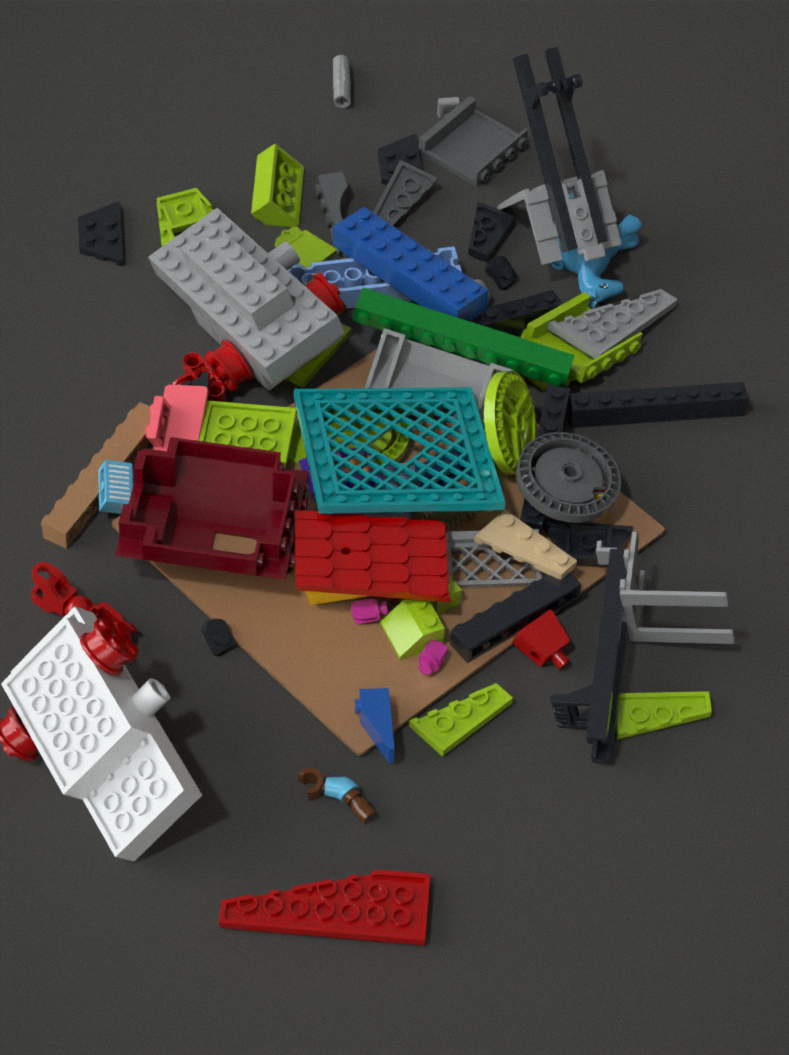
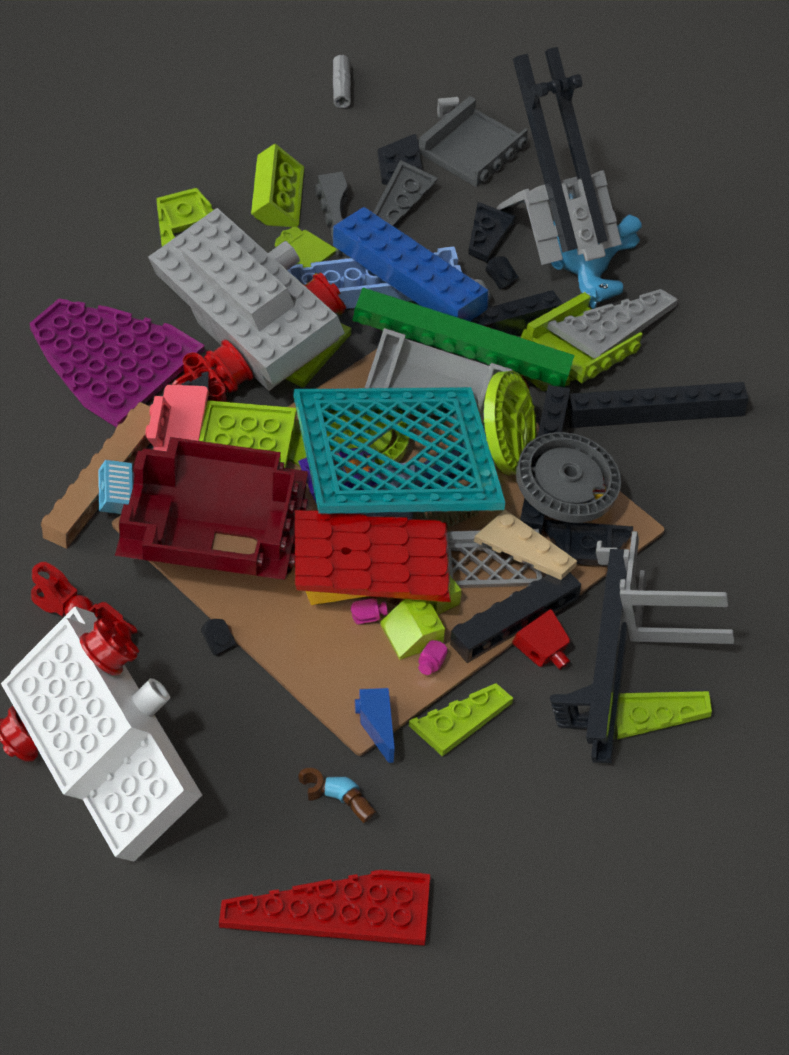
(101, 234): black wing -> none
(110, 356): none -> magenta wing

